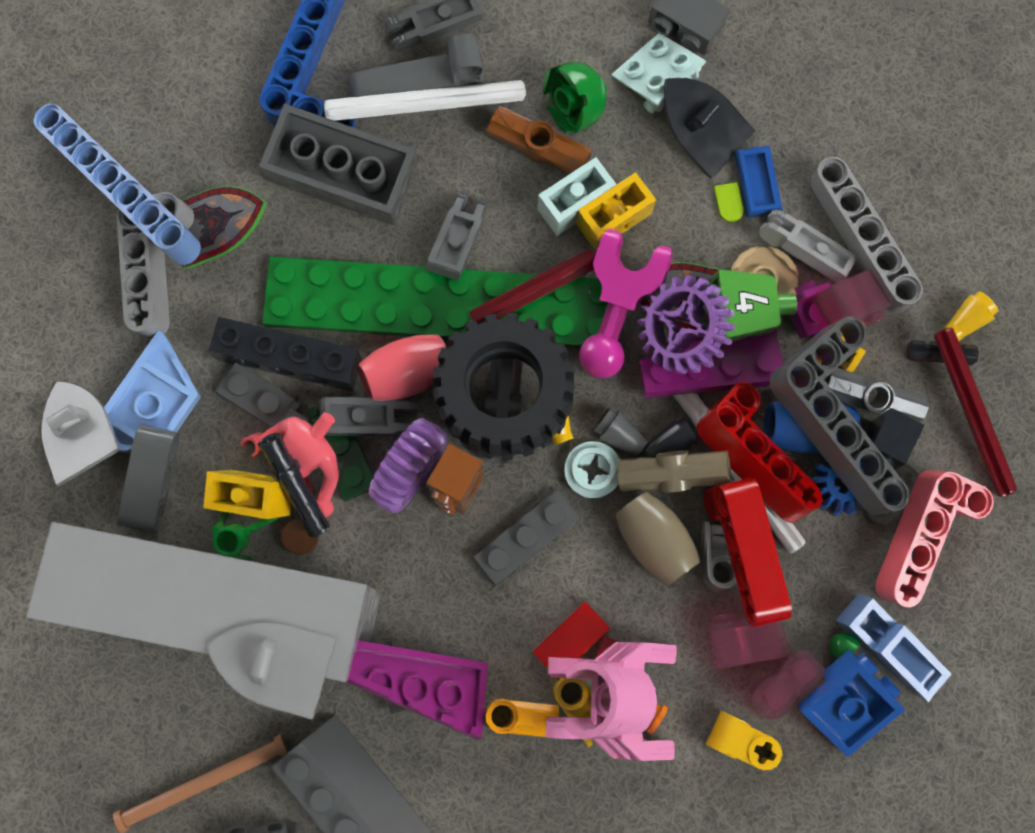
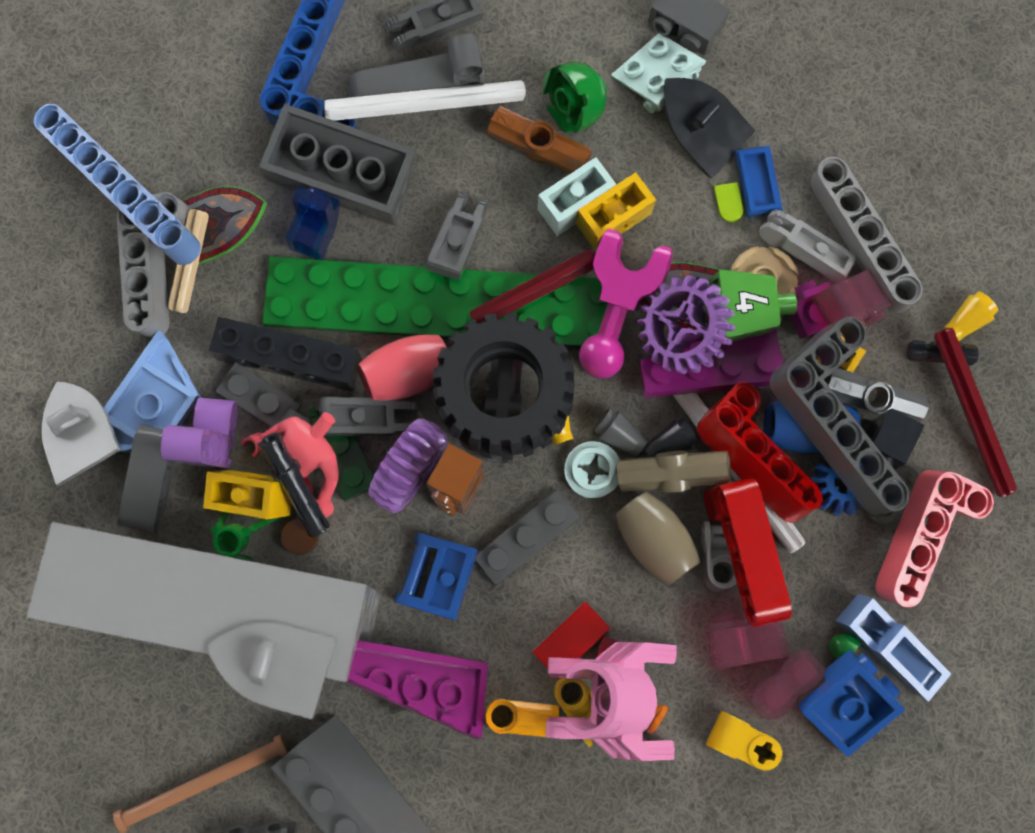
(185, 274): none -> tan axle
(208, 439): none -> medium lavender beam
(313, 222): none -> clear blue brick
(447, 577): none -> blue plate

